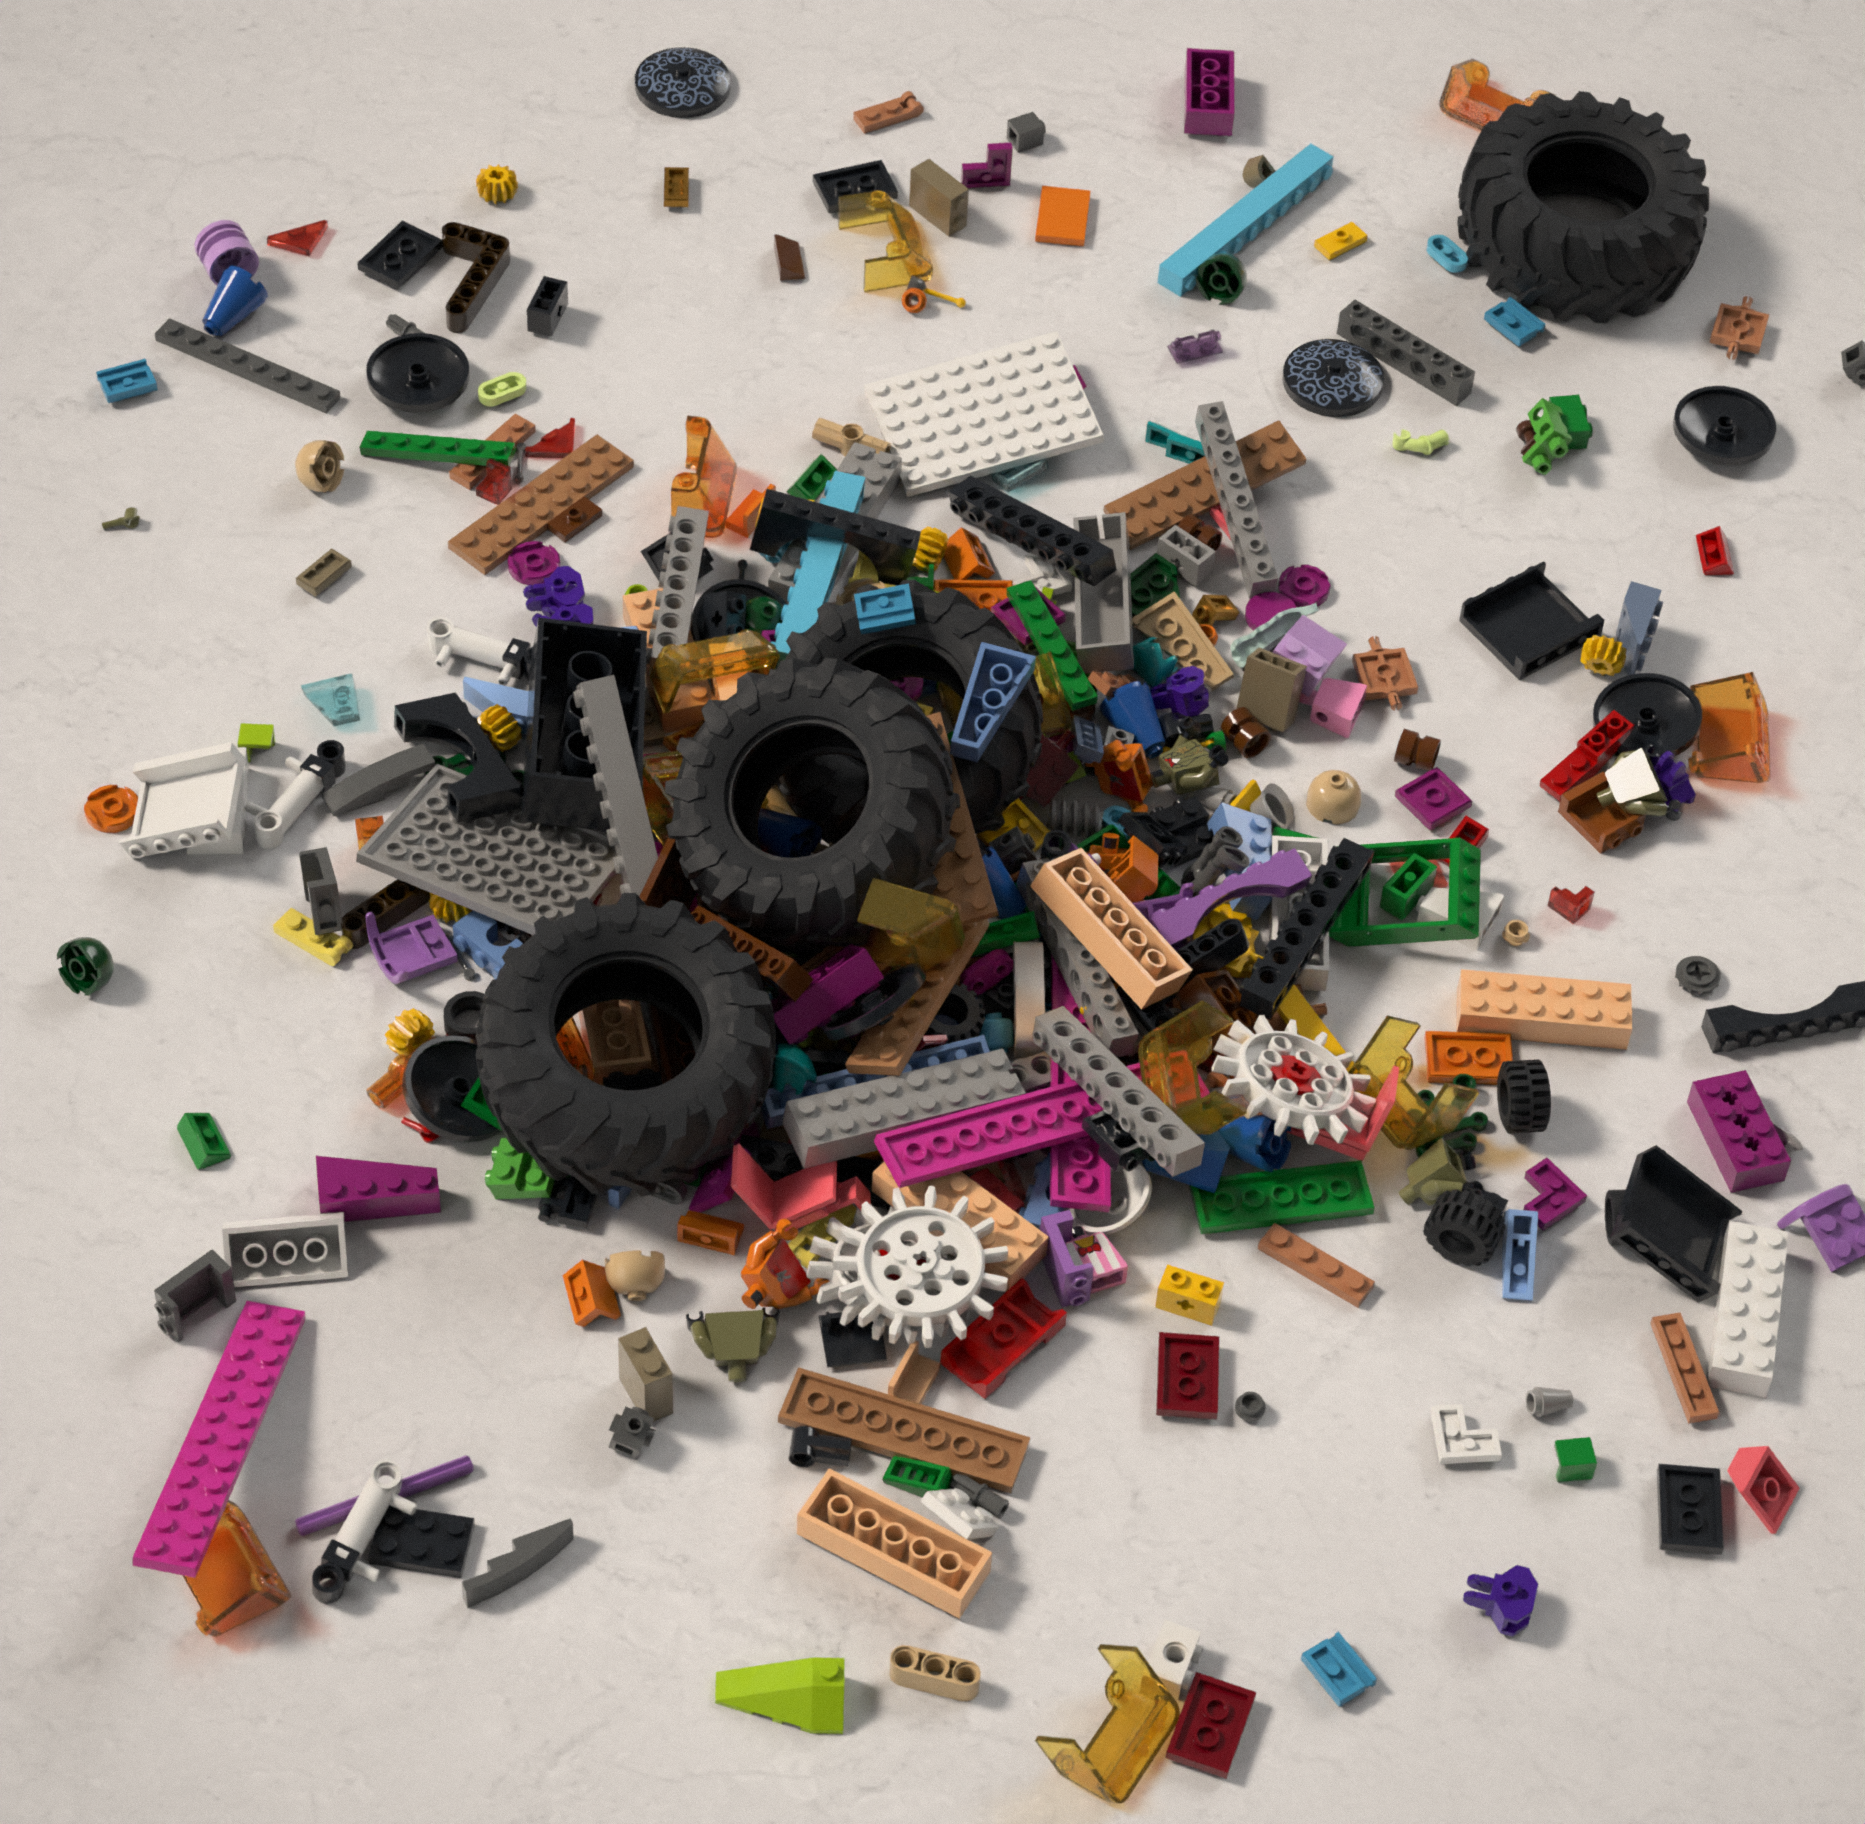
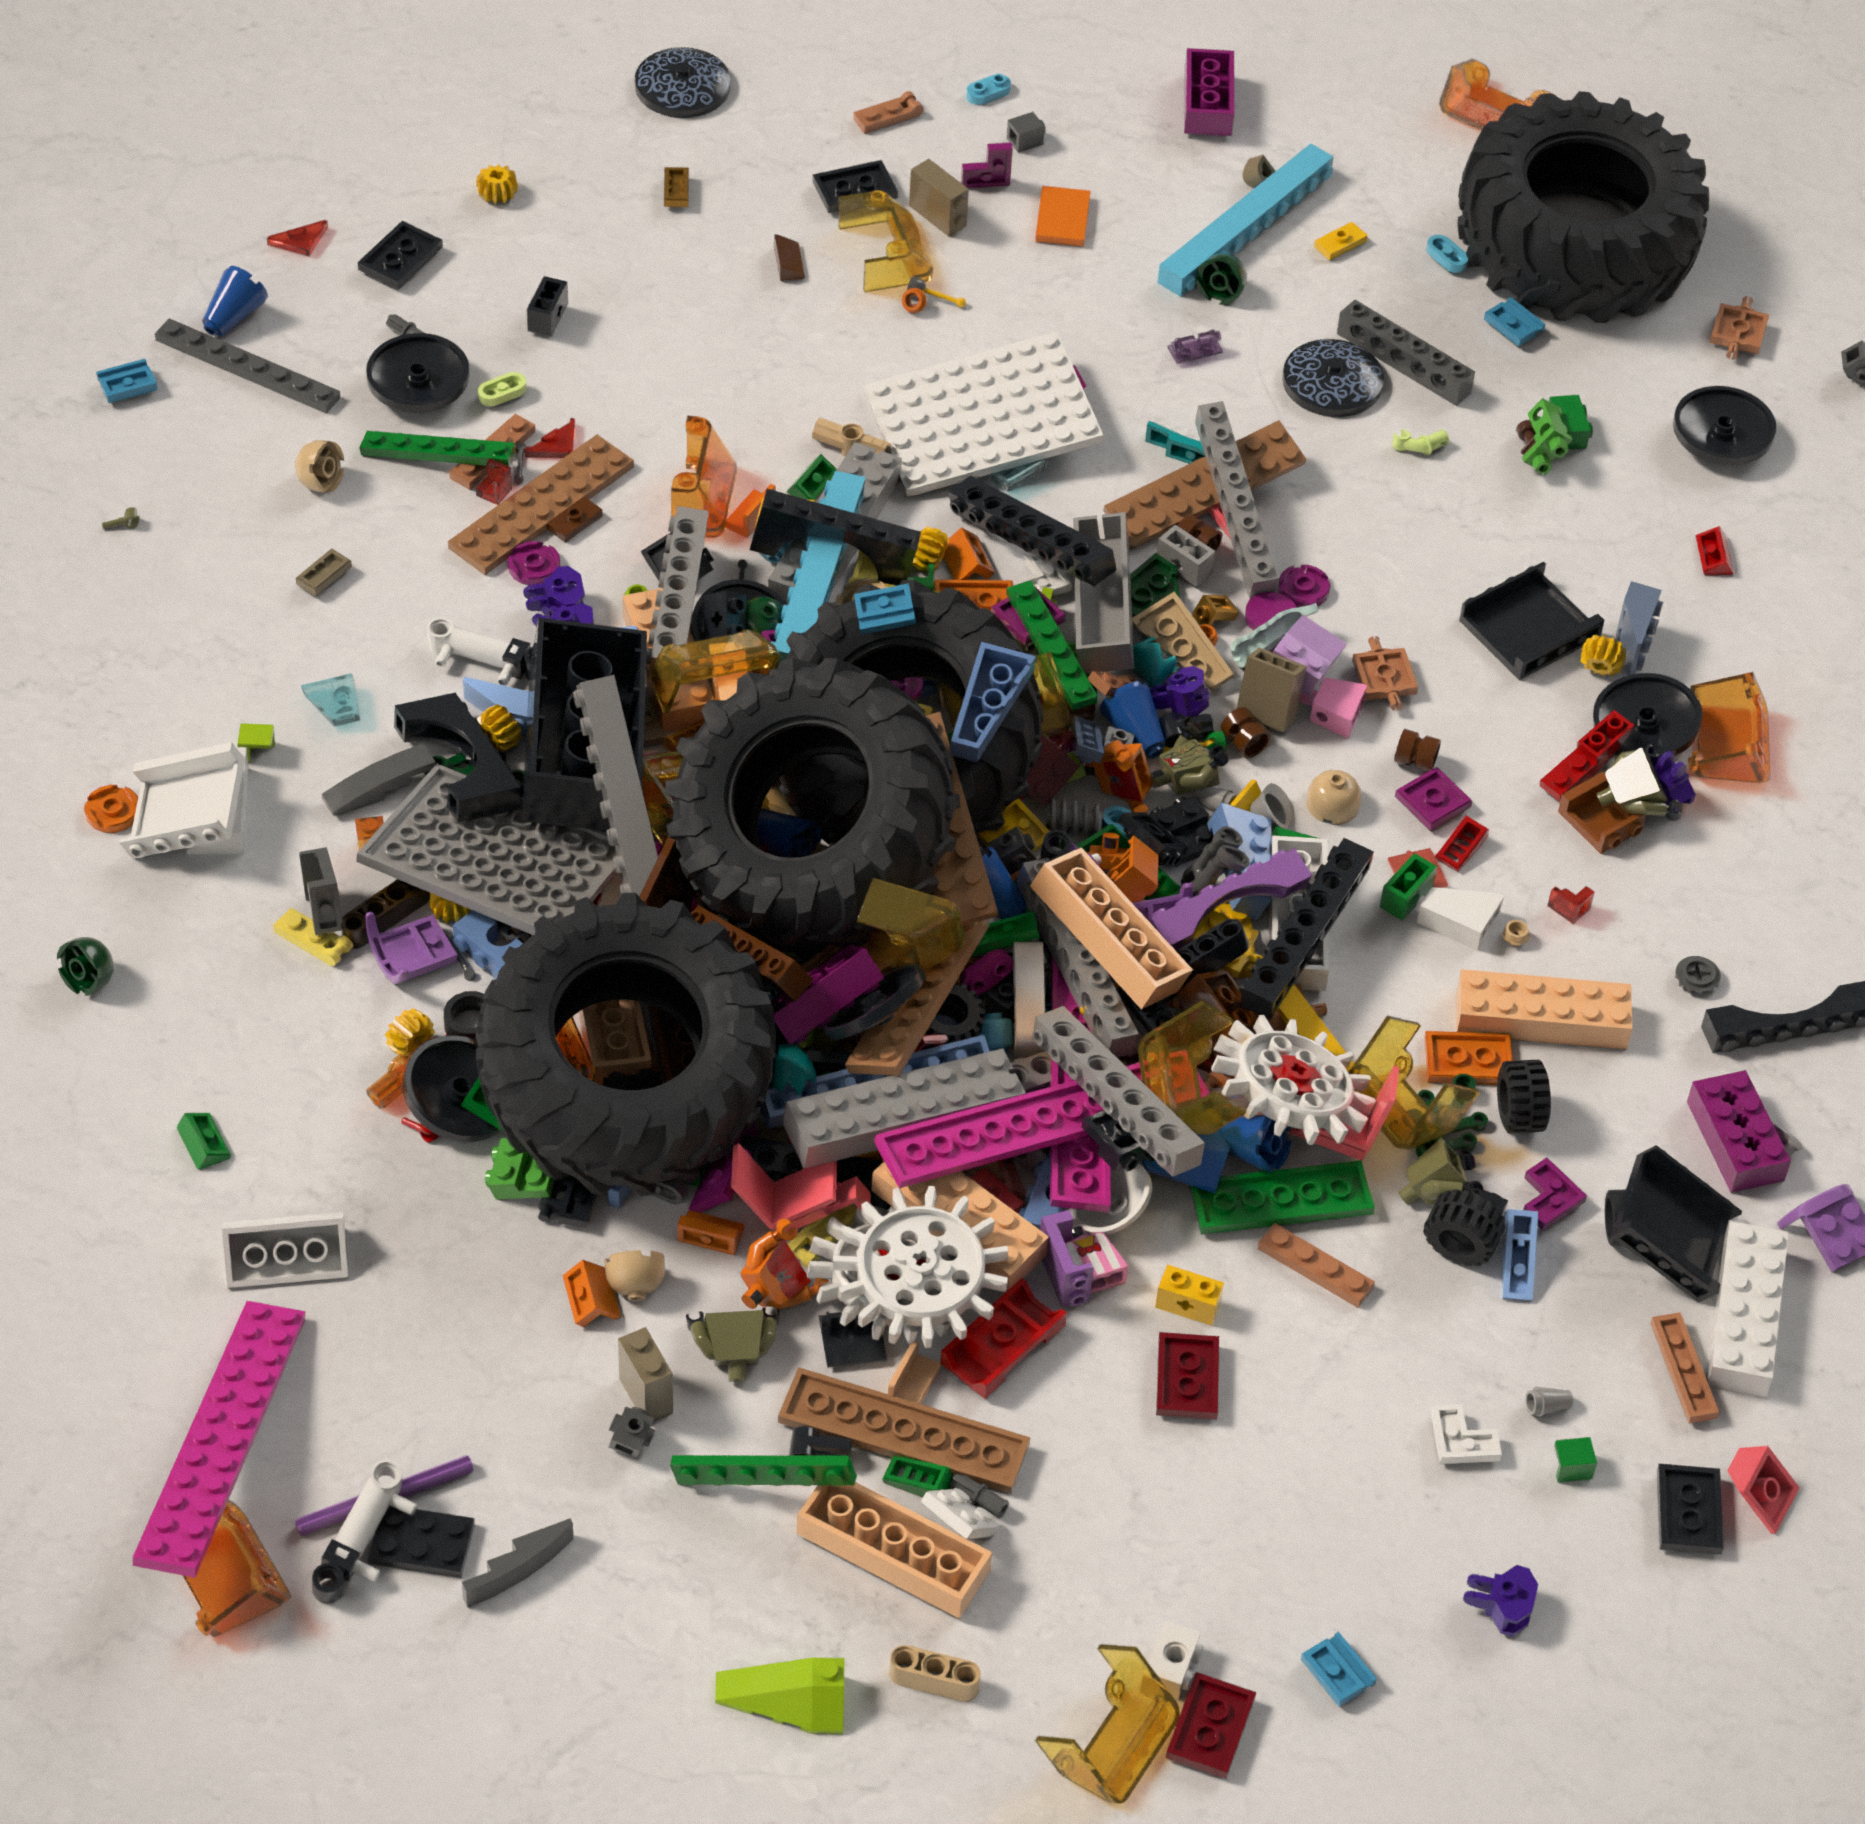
(191, 1290): dark grey panel -> none
(223, 246): lavender wheel -> none
(315, 777): white piece -> none
(375, 1189): magenta wedge -> none
(490, 260): dark brown beam -> none
(762, 1470): none -> green plate
(988, 89): none -> medium azure plate
(1250, 1406): dark grey plate -> none
(1463, 901): green window -> none

